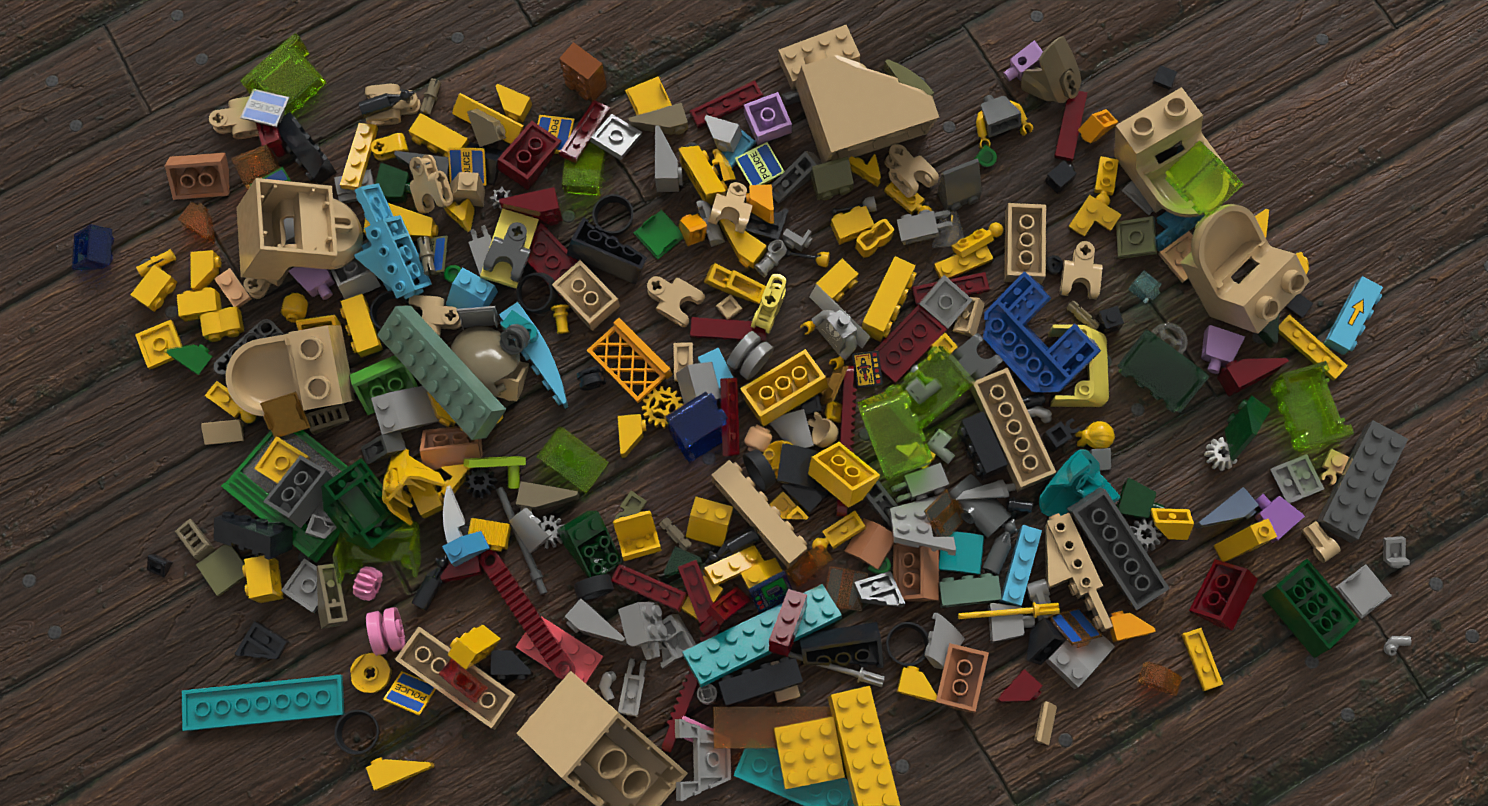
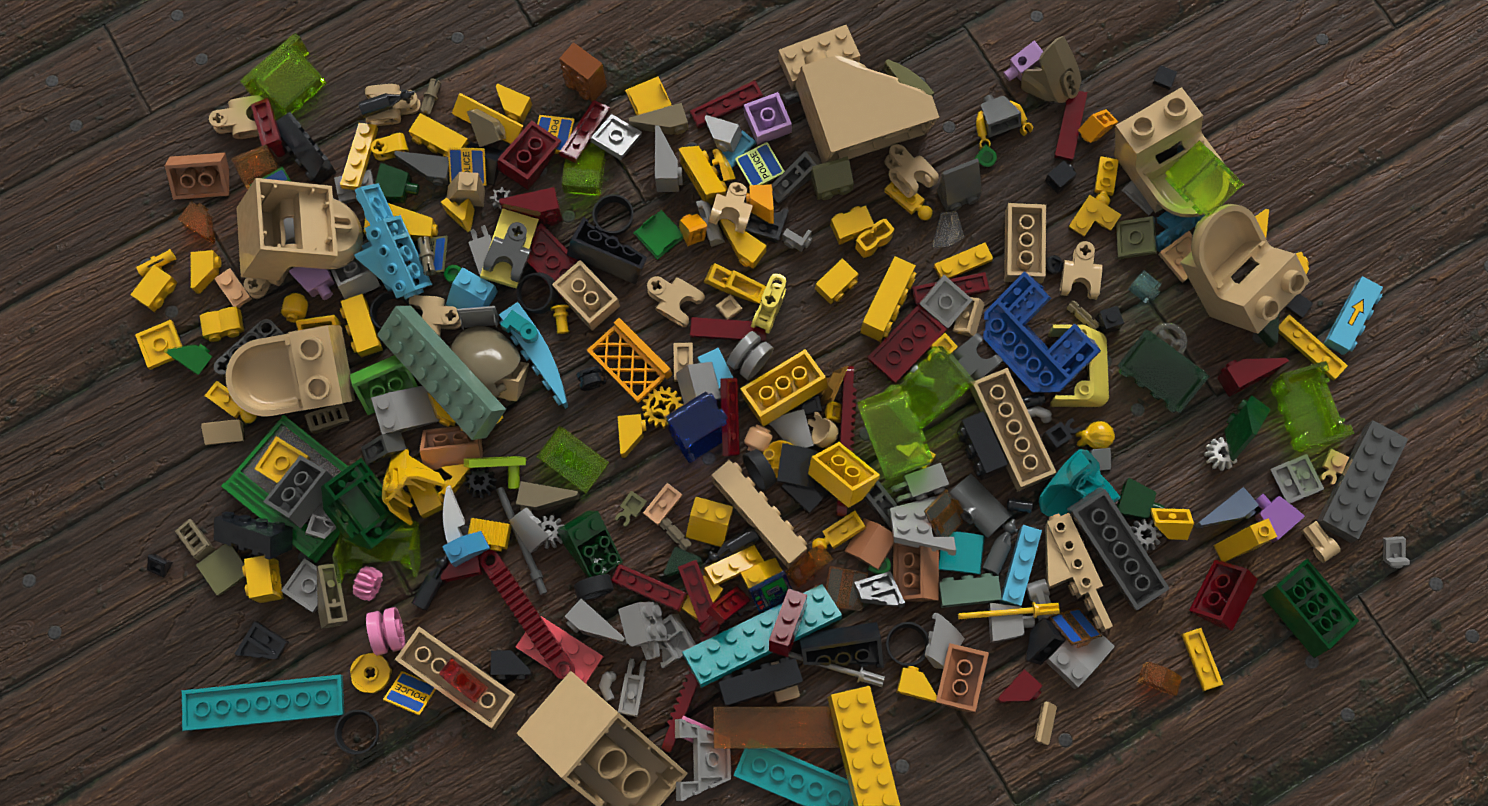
(92, 248): clear blue slope -> none
(193, 304): yellow brick -> none
(265, 108): piece -> none
(284, 415): pearl gold piece -> none
(389, 772): yellow slope -> none
(429, 185): tan piece -> none
(473, 646): yellow brick -> none
(521, 338): dark grey wheel -> none
(637, 535): yellow bracket -> none
(662, 504): none -> light nougat plate
(707, 697): light grey wheel -> none
(771, 258): light grey connector -> none
(787, 507): yellow slope -> none
(809, 752): yellow plate -> none
(821, 258): hinge -> none
(827, 303): white sticker -> none
(837, 331): light grey torso -> none
(867, 369): piece -> none
(868, 172): yellow slope -> none
(868, 202): hinge -> none
(920, 392): light grey piece -> none
(922, 226): light grey hinge -> none
(938, 443): light grey piece -> none
(977, 240): yellow plate -> none
(993, 490): light grey bar -> none
(1128, 626): light orange slope -> none
(1220, 347): lavender torso -> none
(1363, 591): light grey piece -> none
(1394, 642): light grey arm -> none

